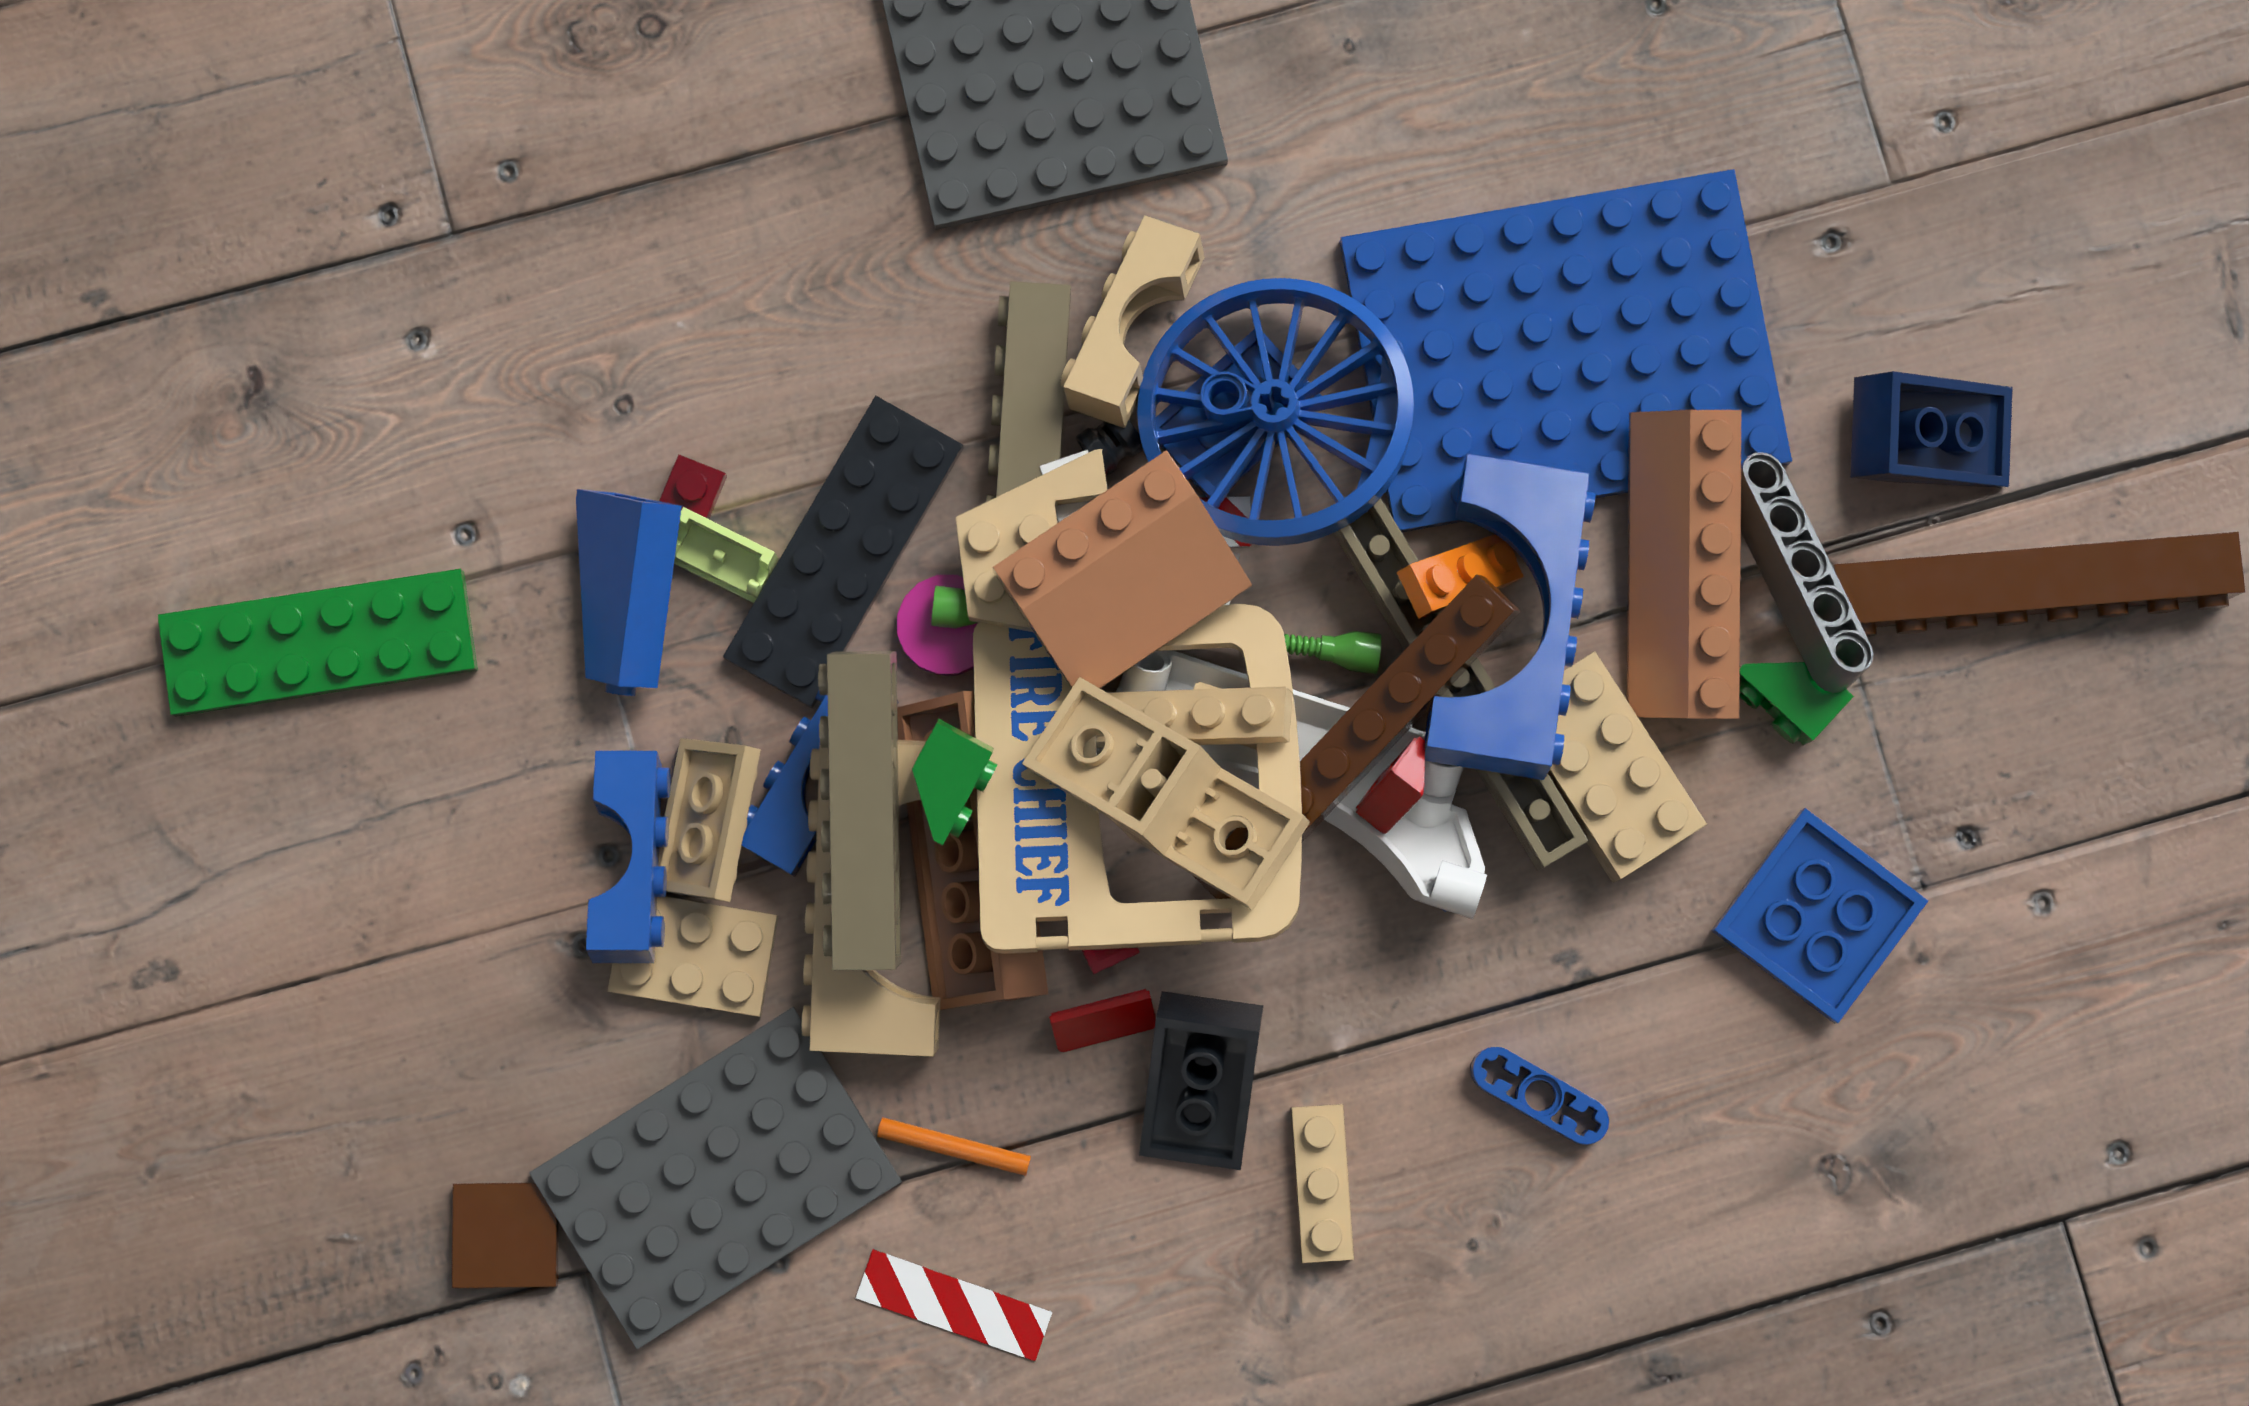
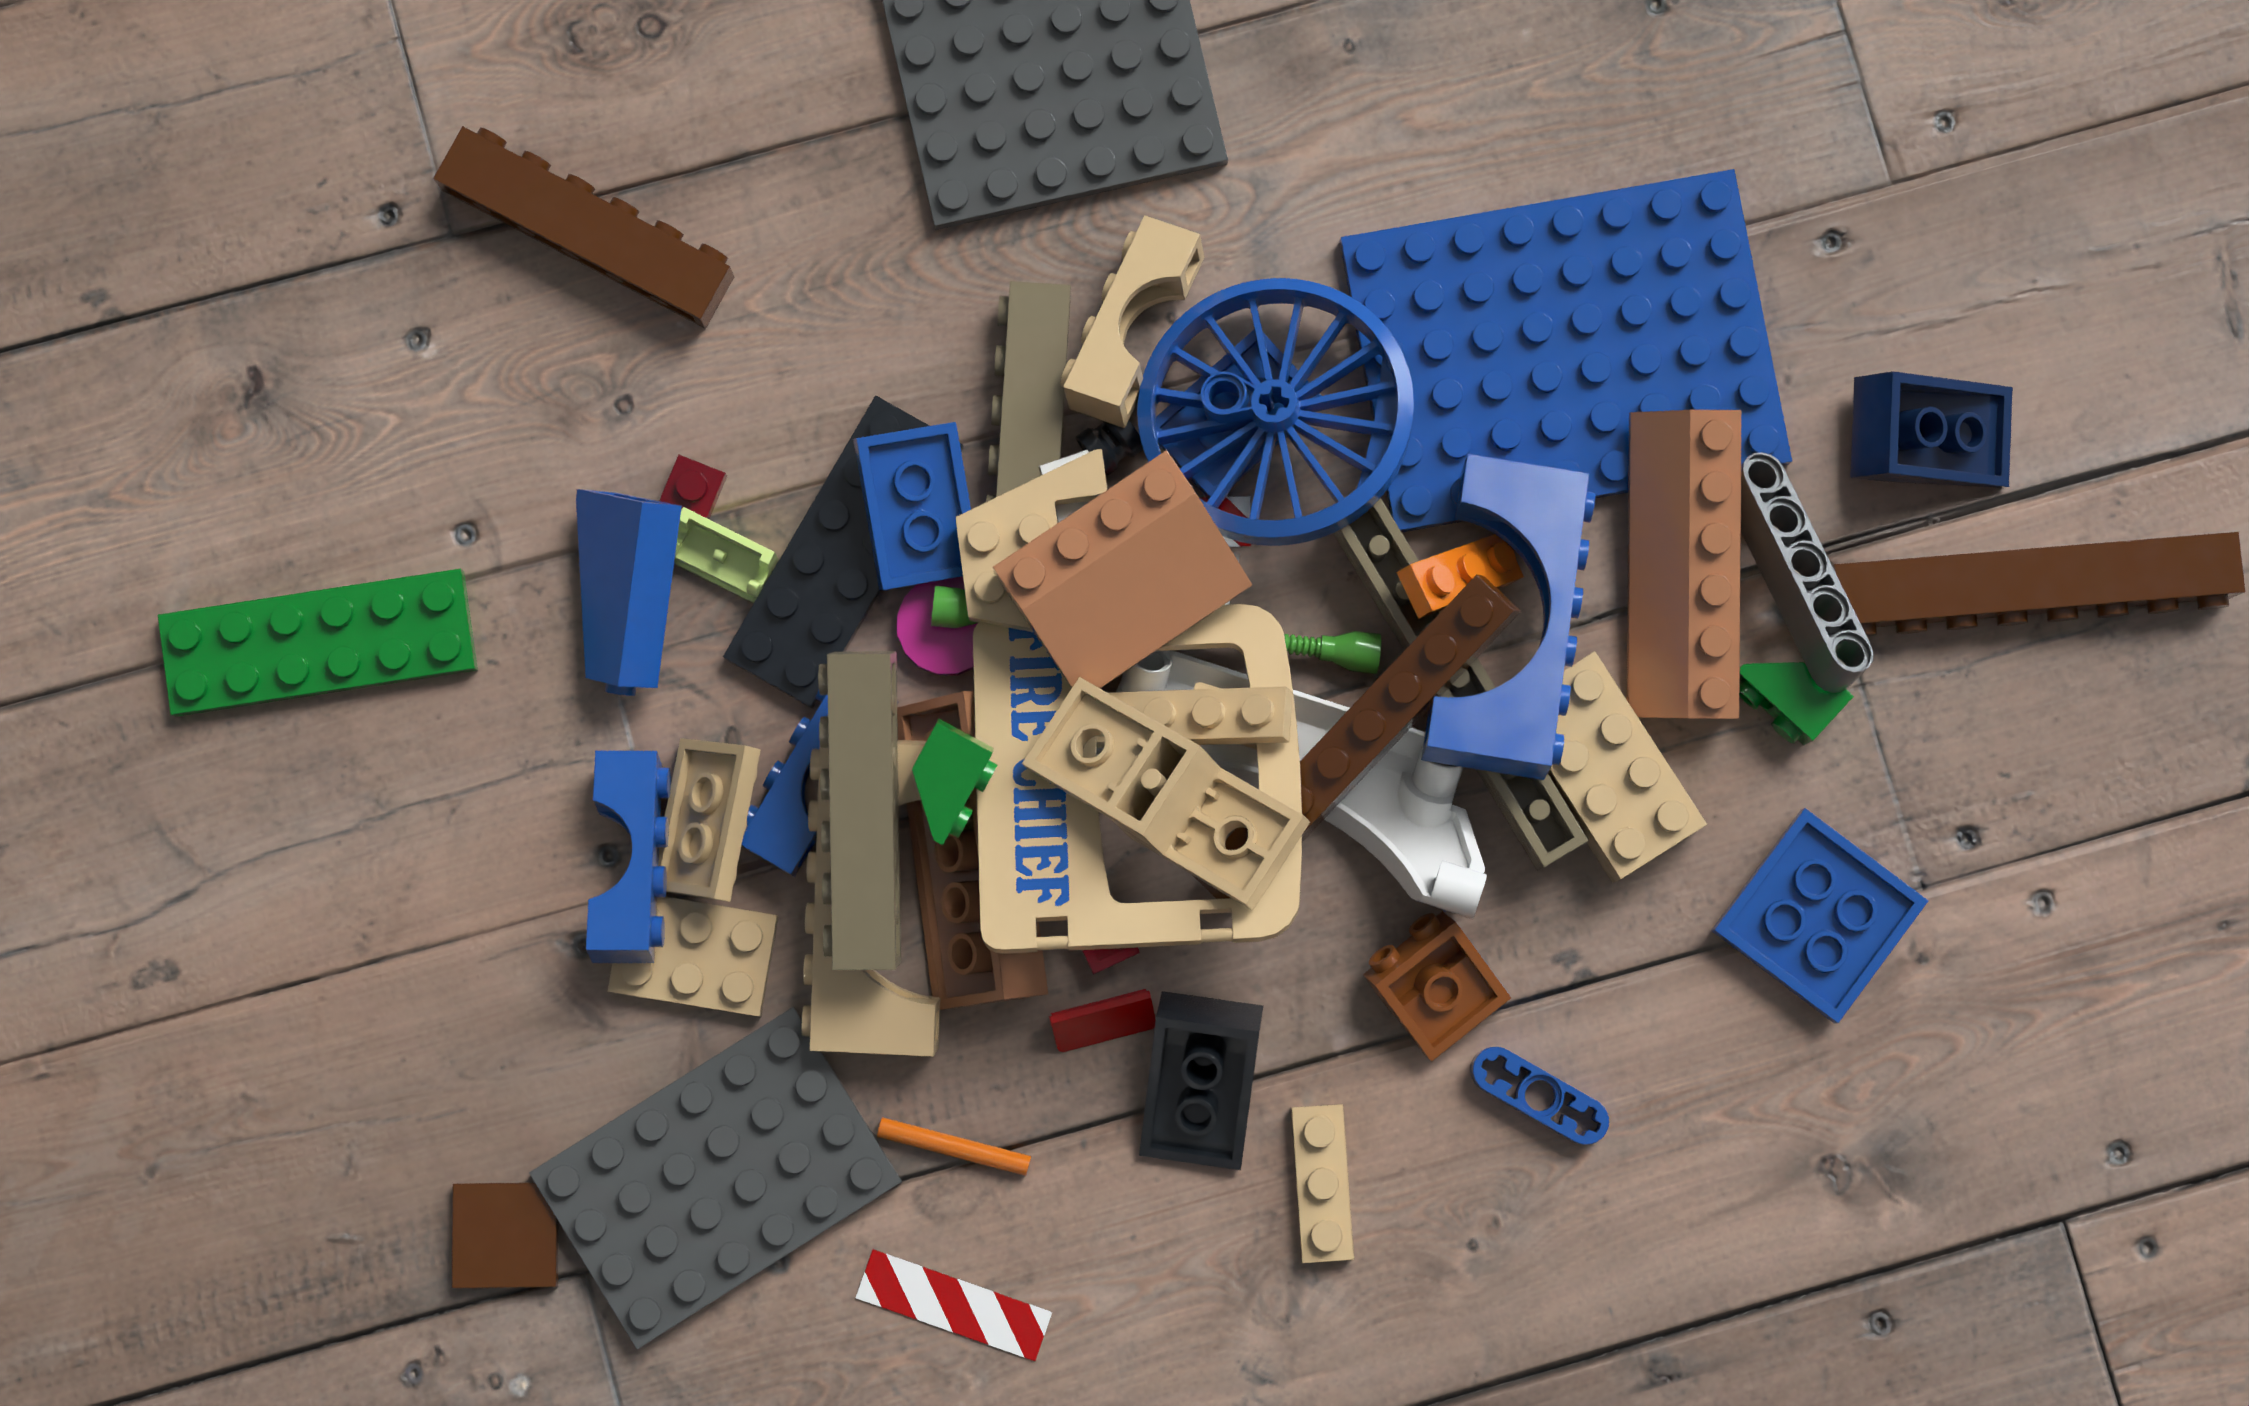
(585, 226): none -> reddish brown brick
(911, 501): none -> blue plate
(1395, 788): red slope -> none
(1435, 983): none -> dark orange plate

